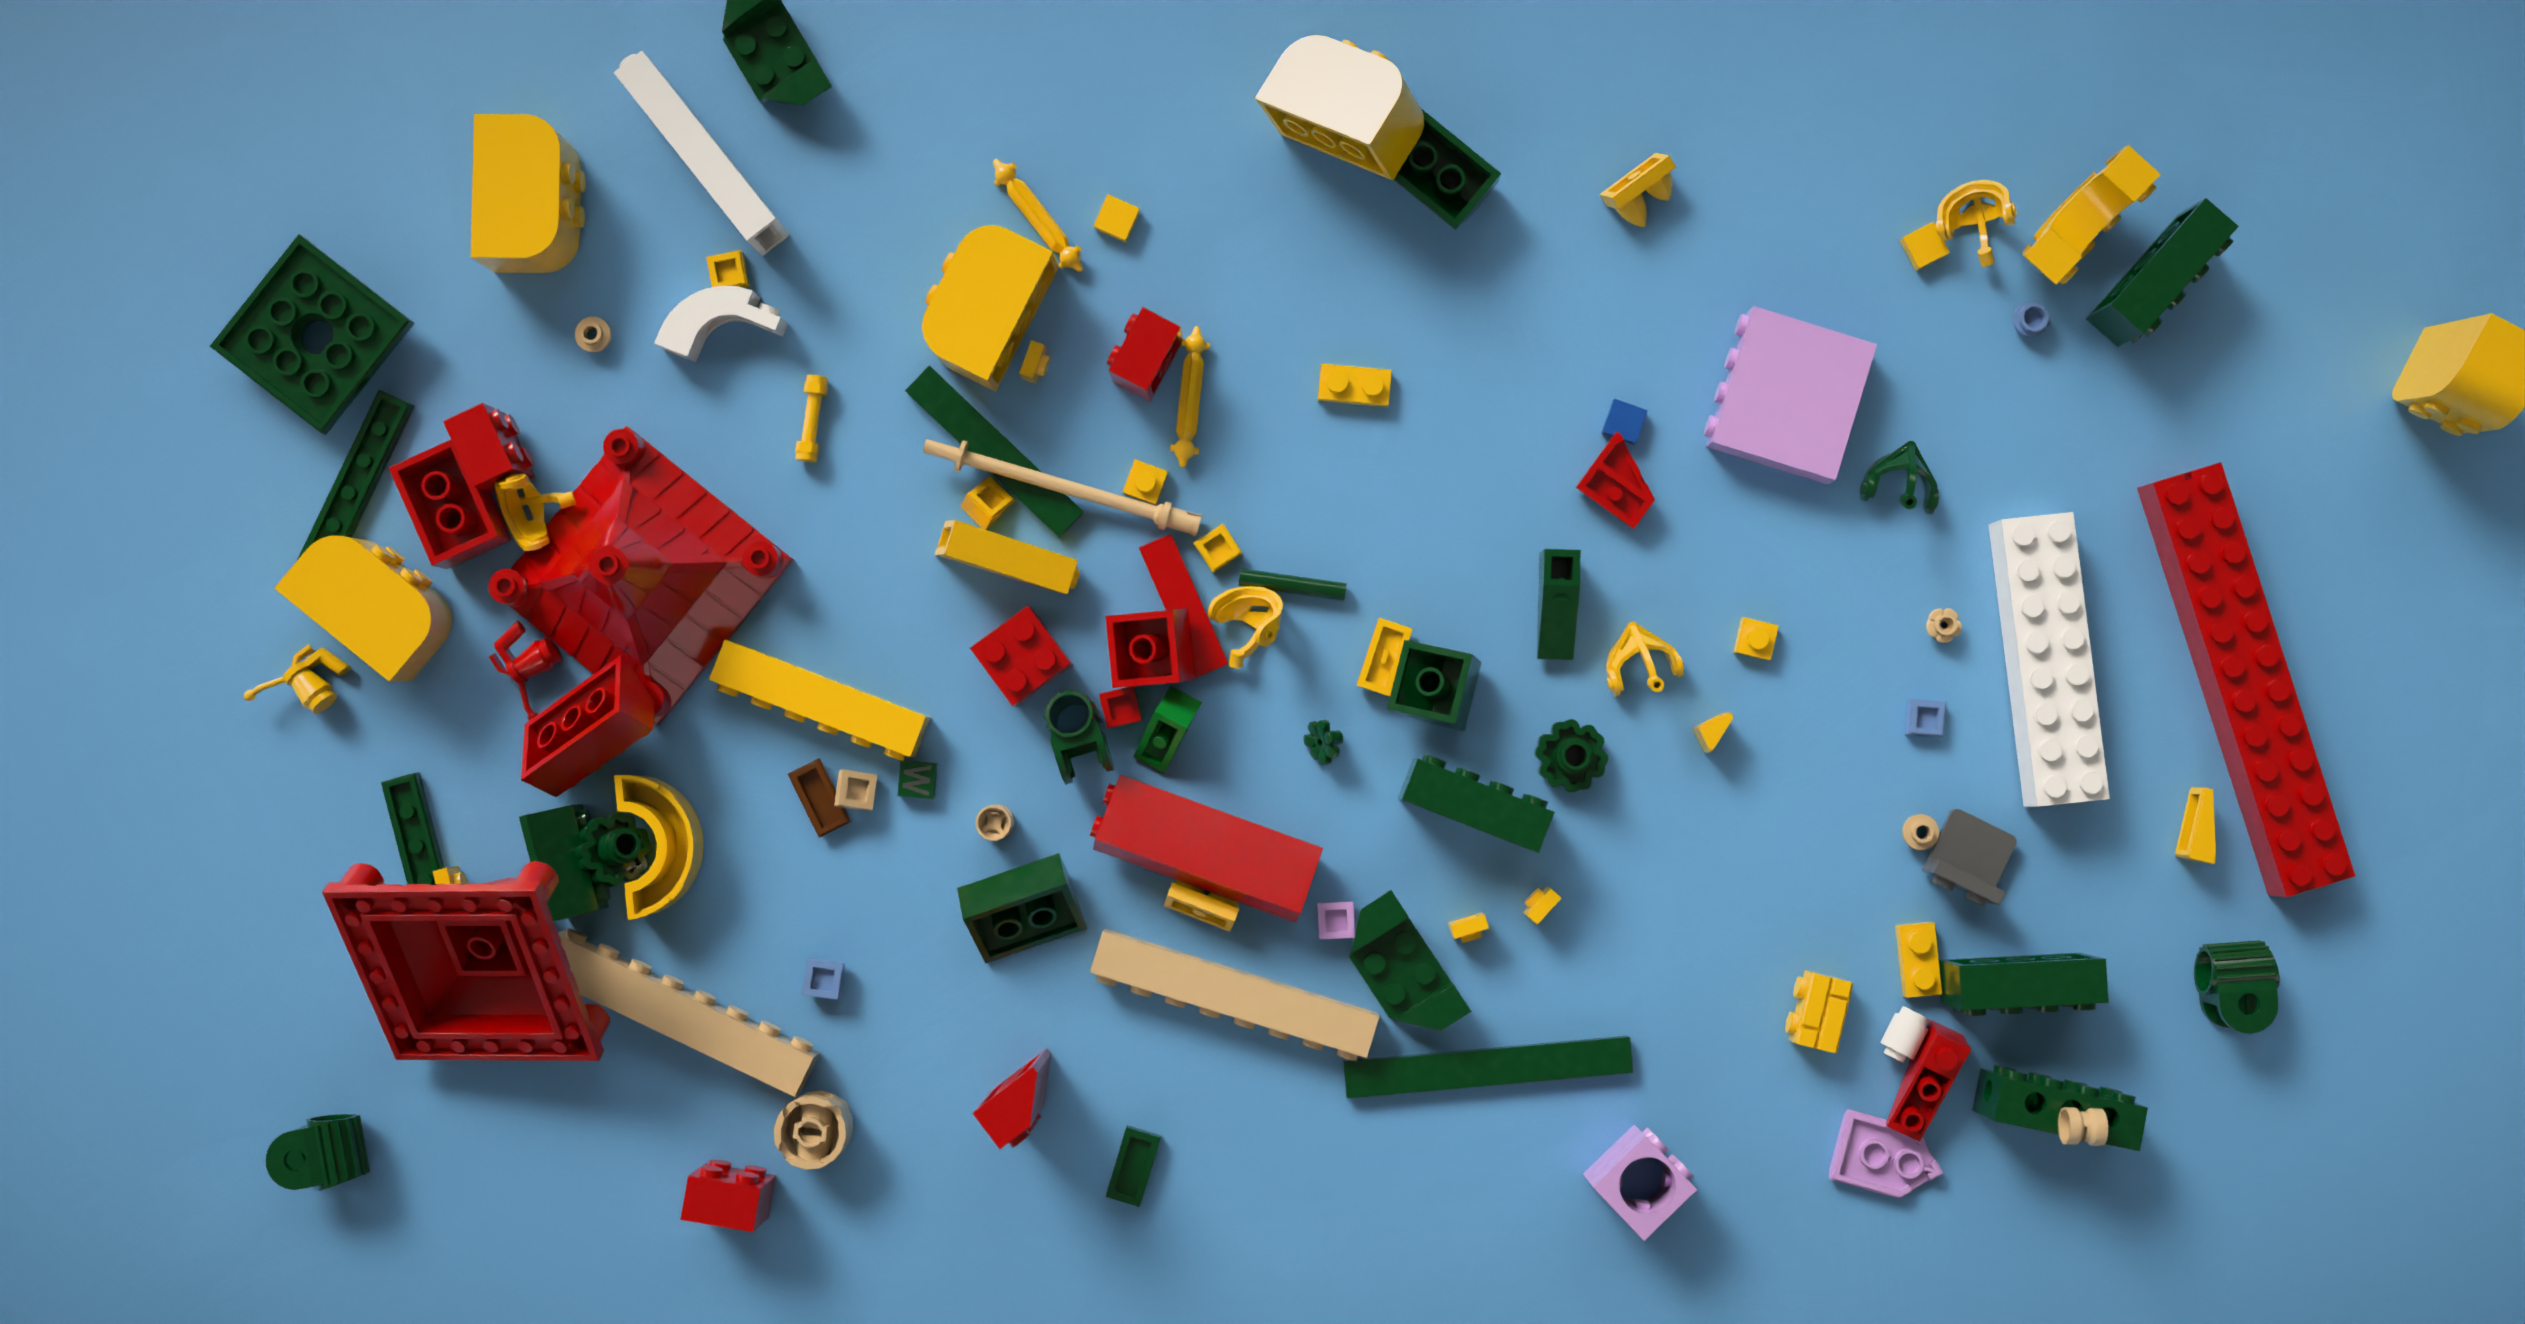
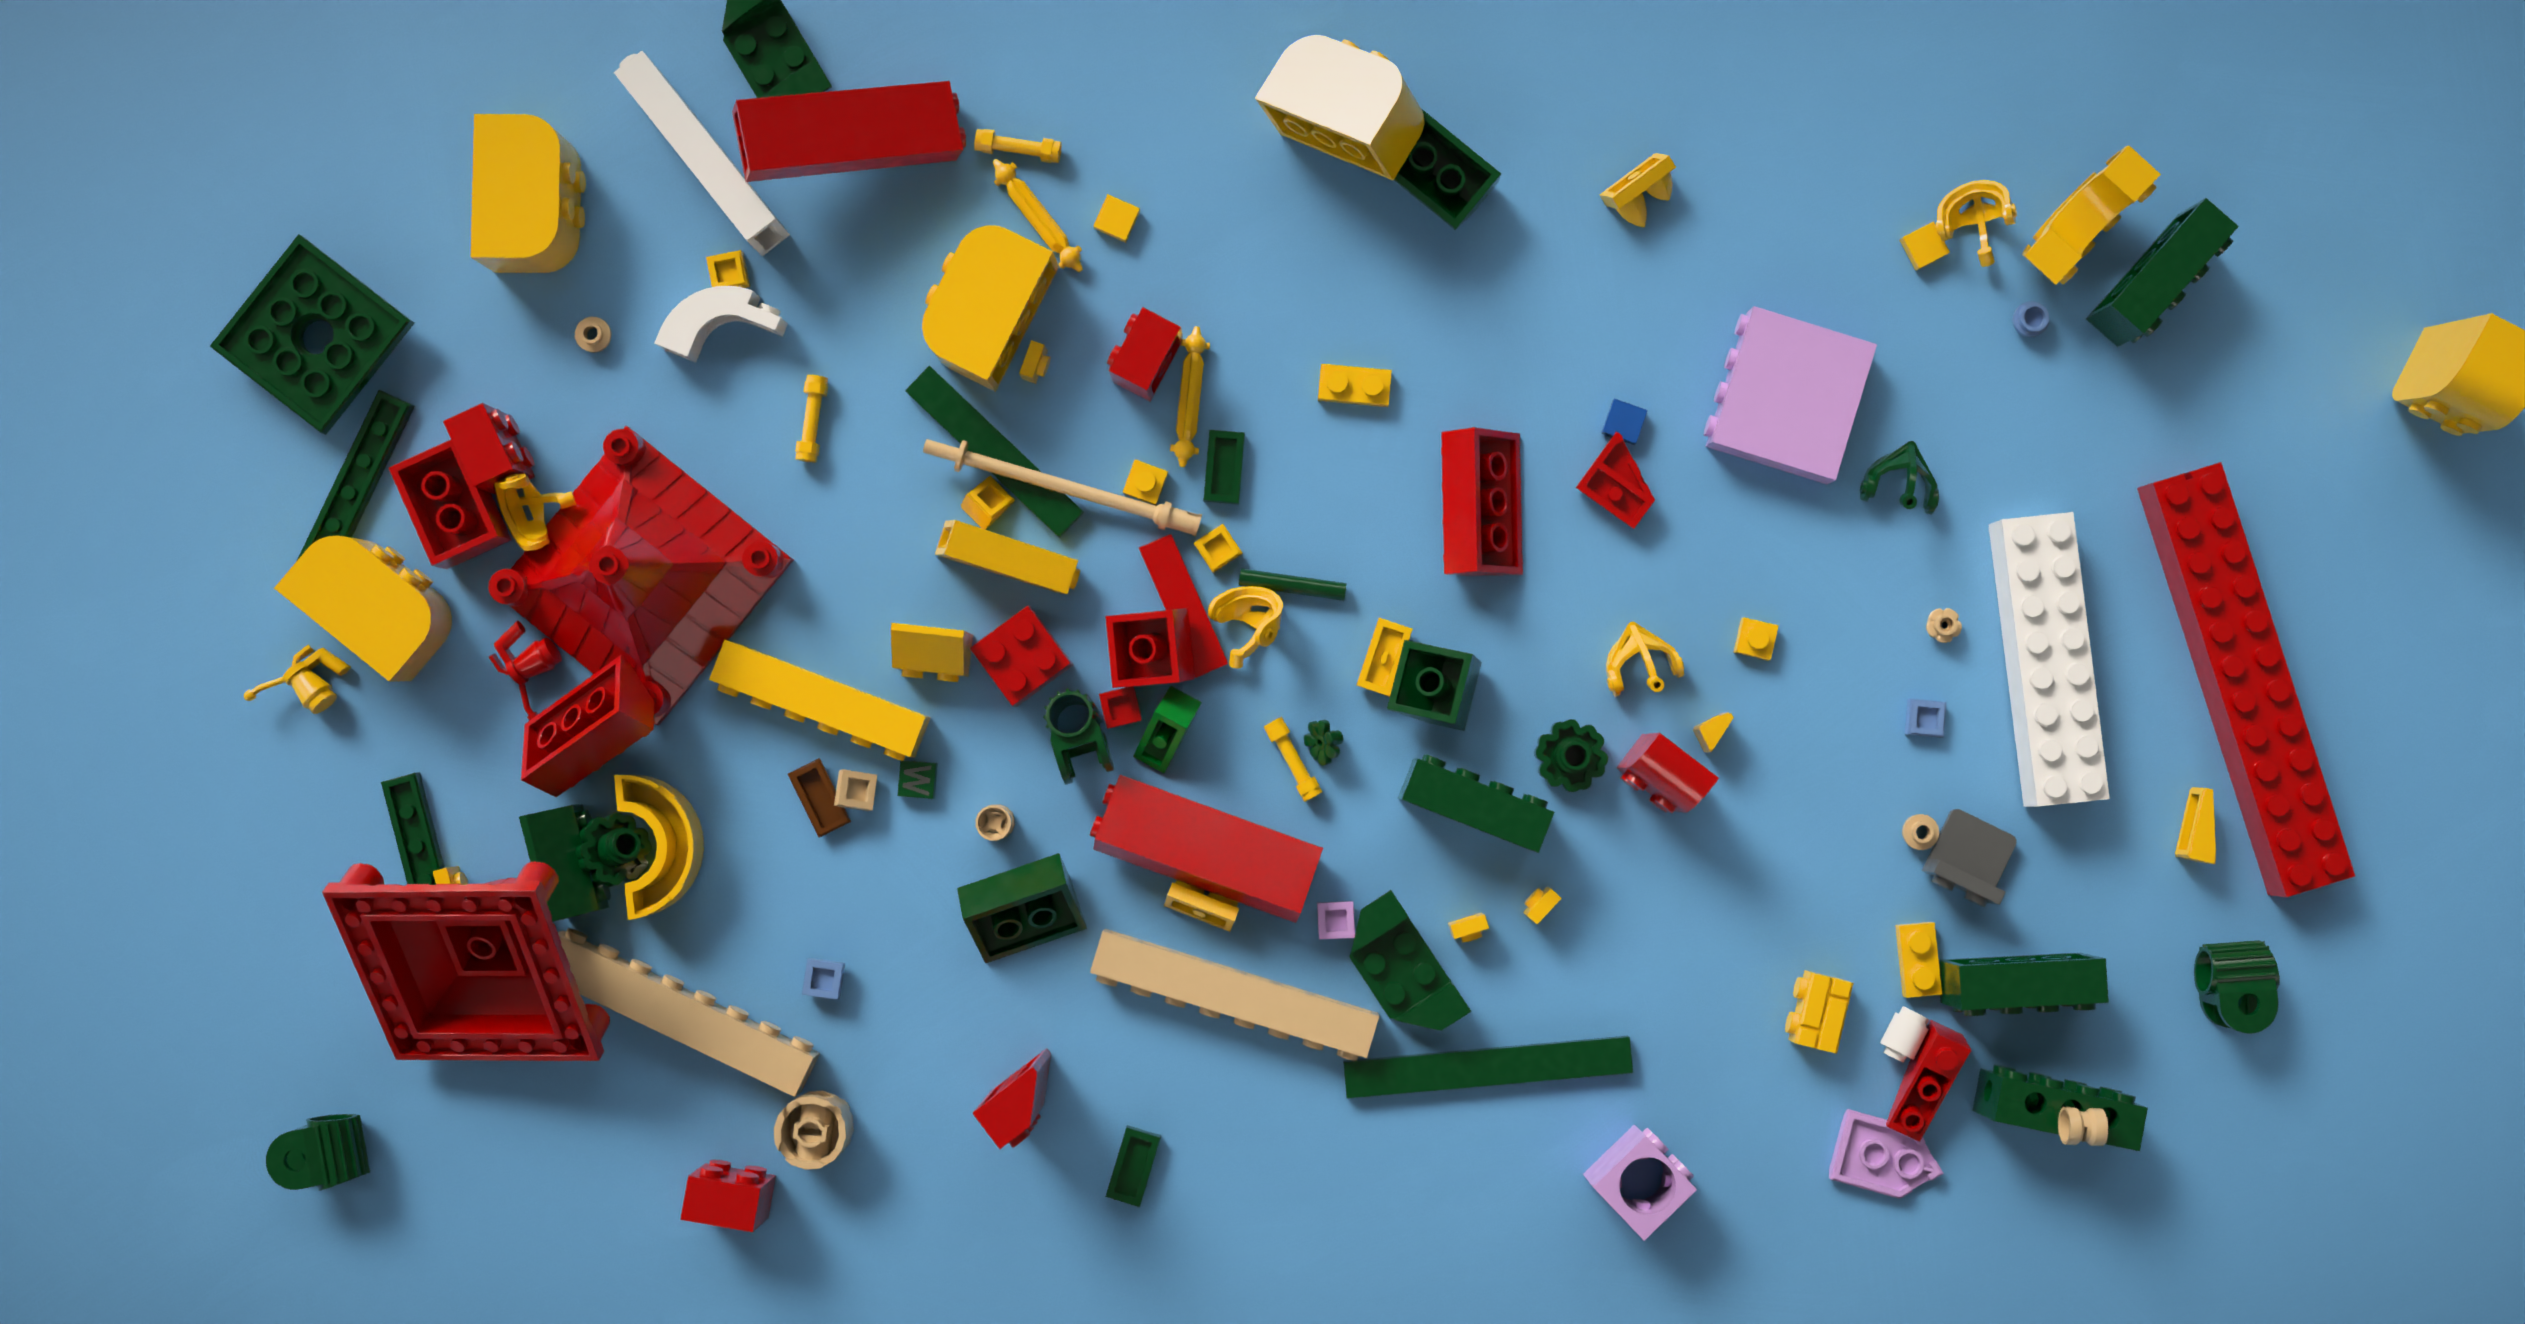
(848, 130): none -> red brick
(931, 650): none -> yellow slope
(1047, 150): none -> yellow bar
(1224, 467): none -> dark green tile
(1278, 732): none -> yellow bar
(1481, 502): none -> red slope
(1558, 603): dark green slope -> none
(1666, 773): none -> red brick

